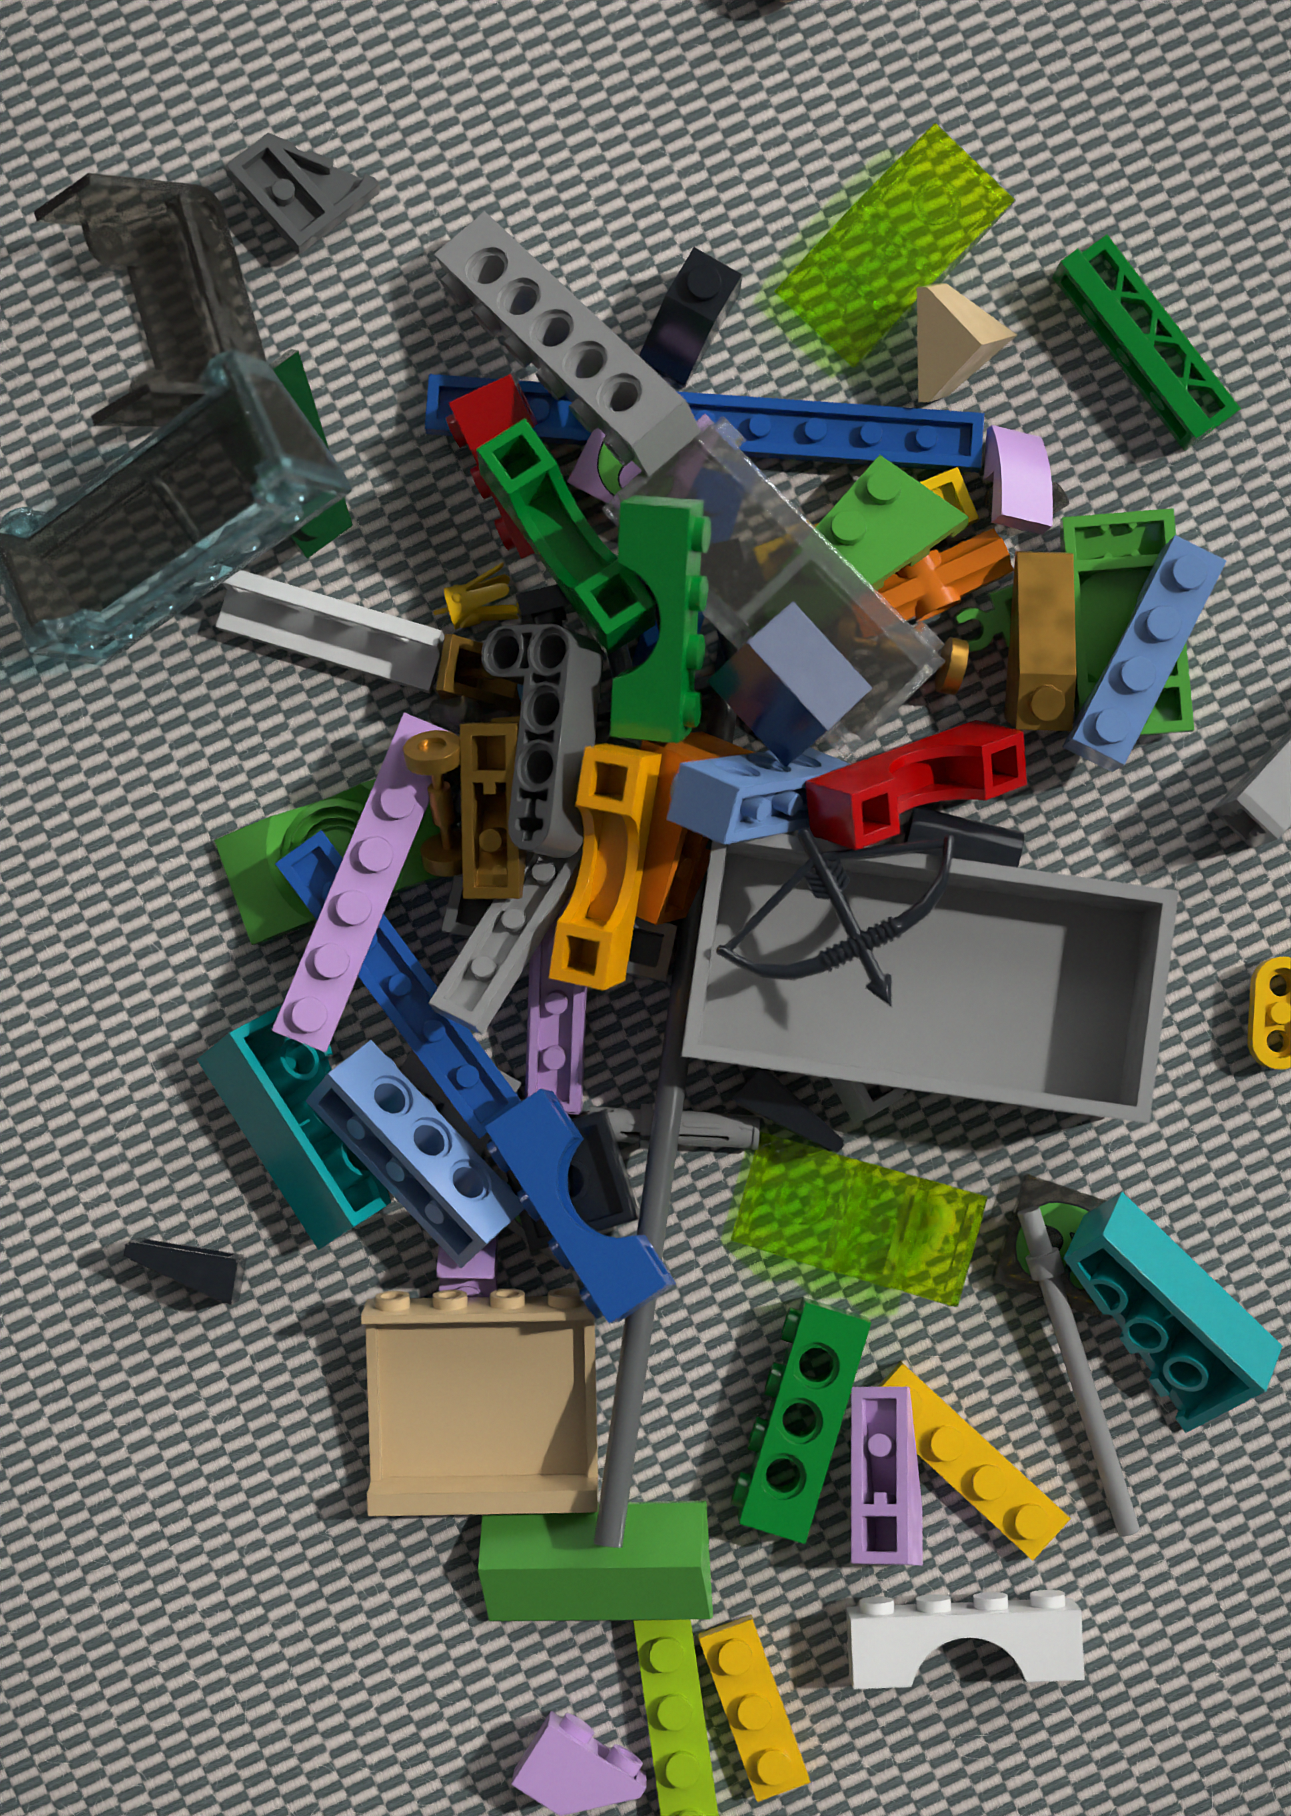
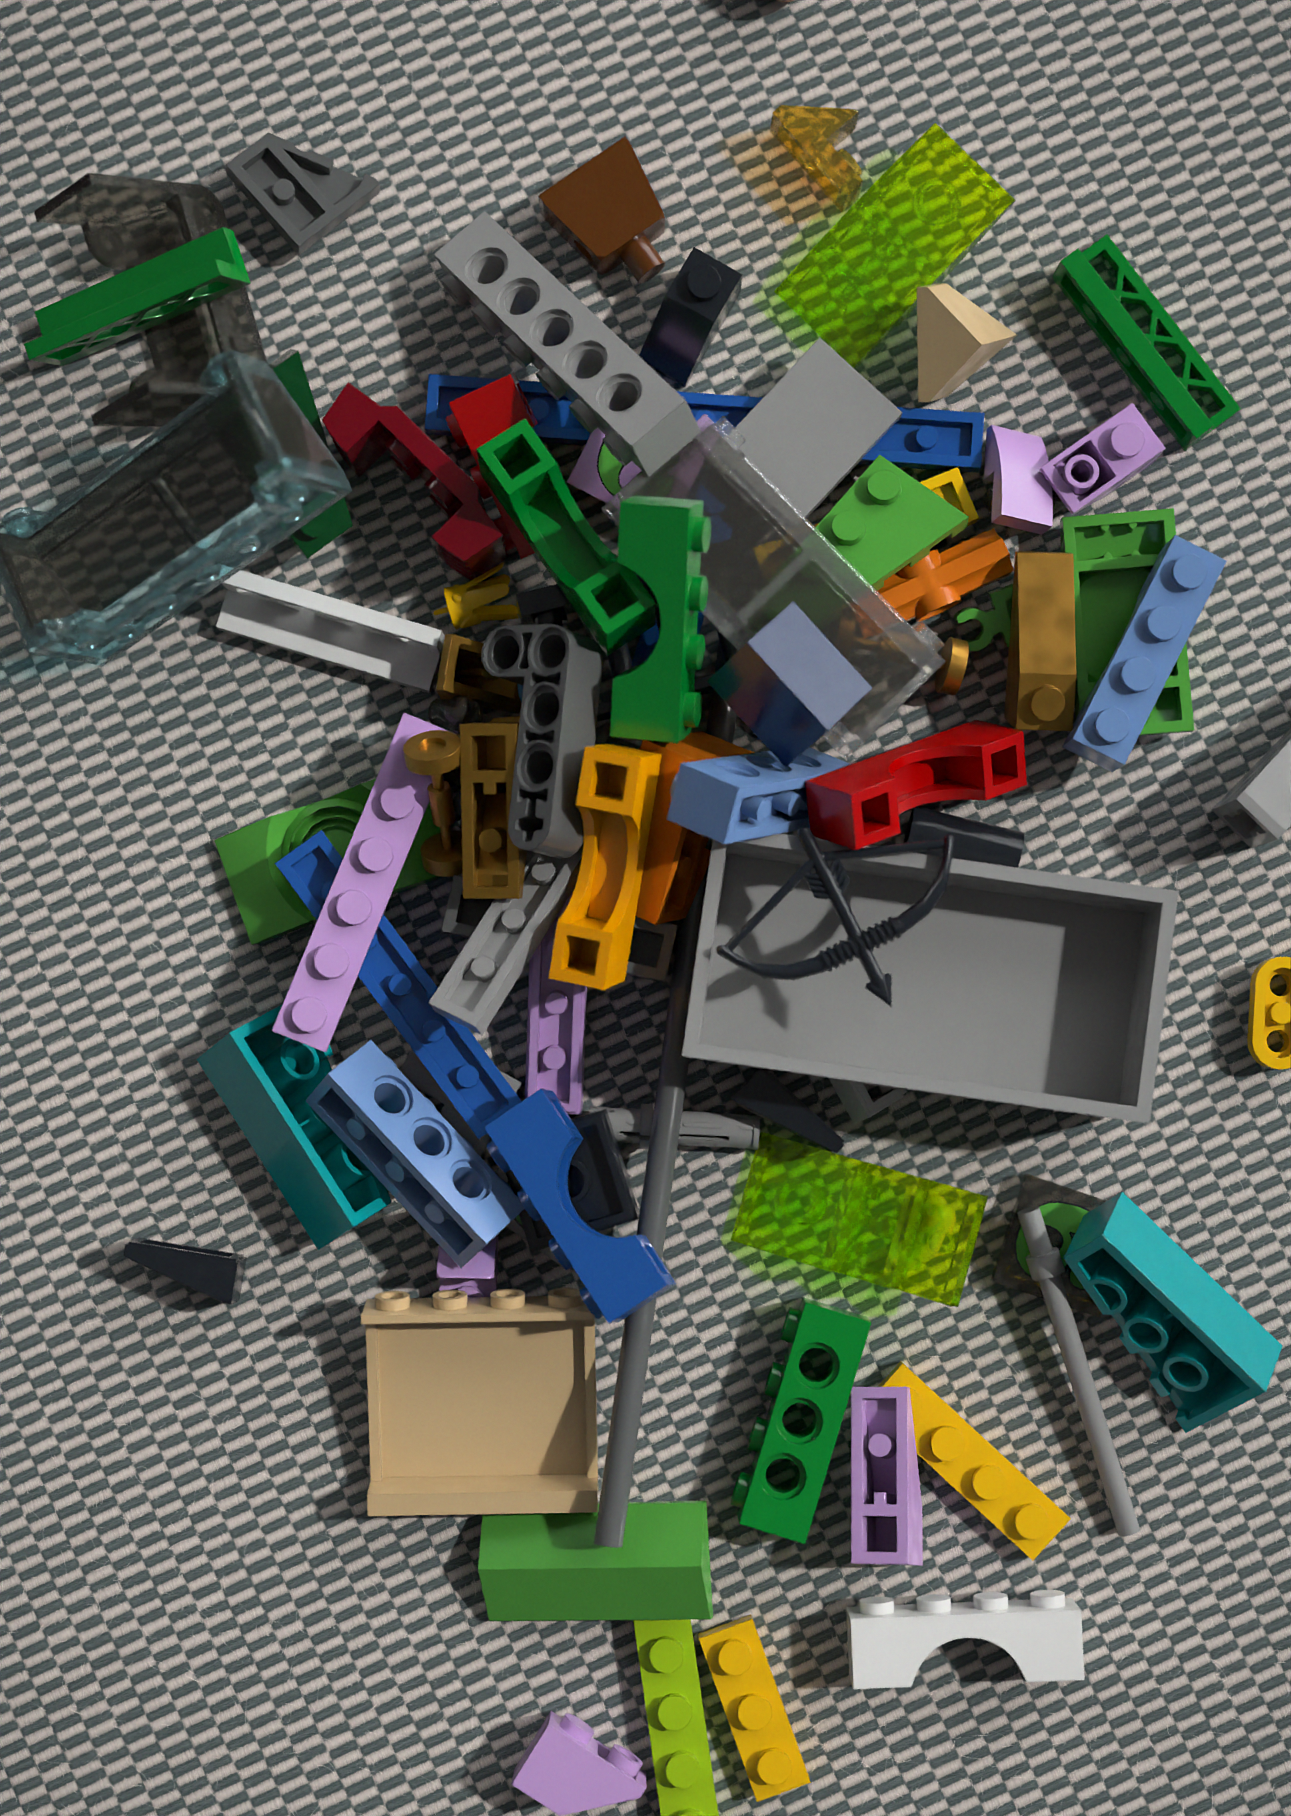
(139, 298): none -> green fence
(366, 430): none -> dark red plate
(608, 213): none -> reddish brown torso
(811, 140): none -> clear yellow slope
(815, 426): none -> light grey tile
(1103, 460): none -> lavender slope

